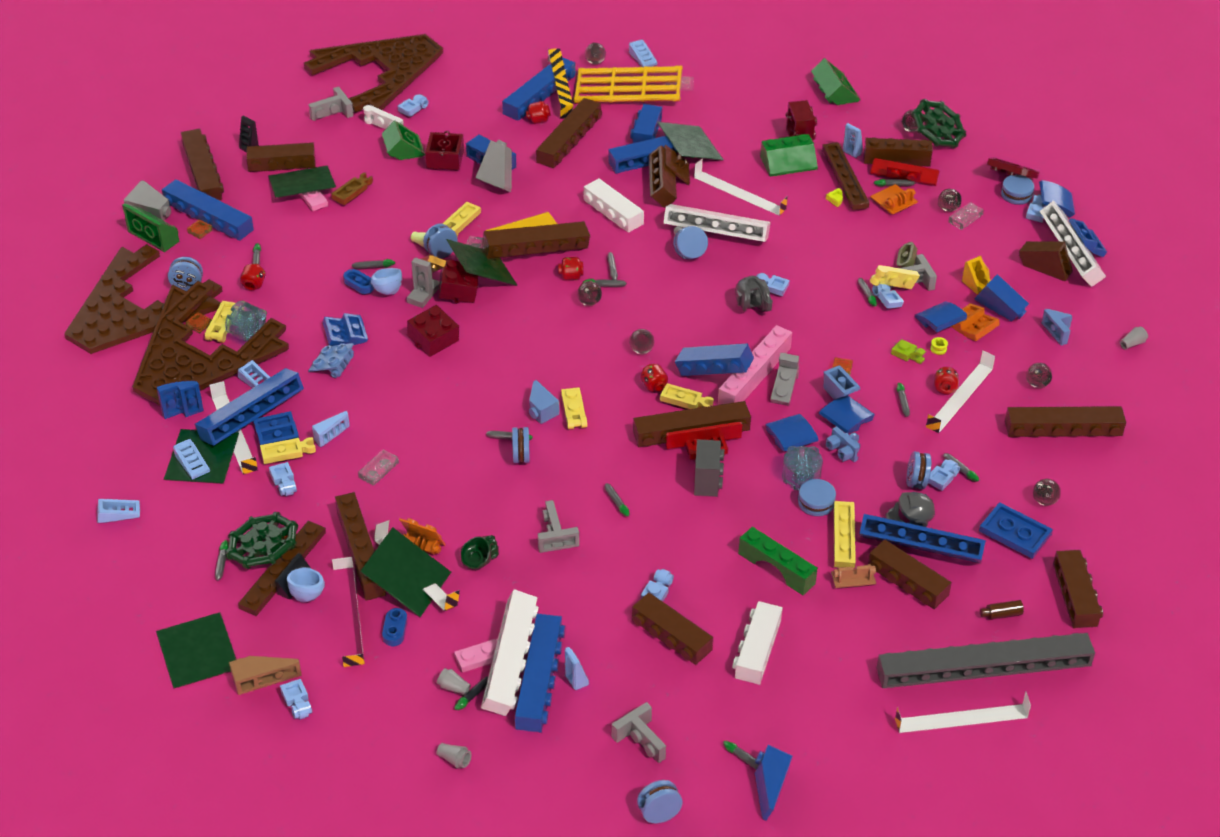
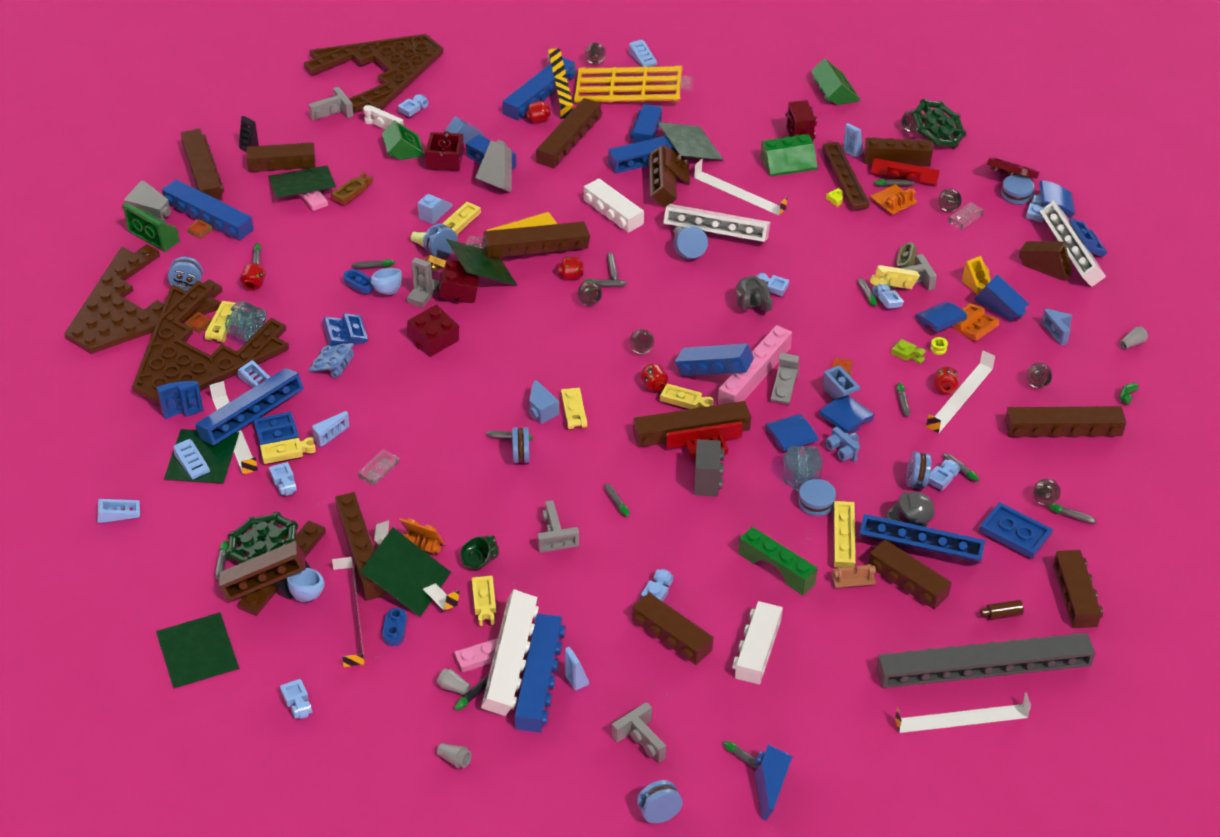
(258, 672): medium nougat slope -> none
(262, 571): none -> reddish brown brick
(432, 208): none -> light blue slope
(459, 126): none -> medium blue slope
(484, 598): none -> light yellow plate
(1072, 513): none -> flat silver piece
(1125, 393): none -> green arm

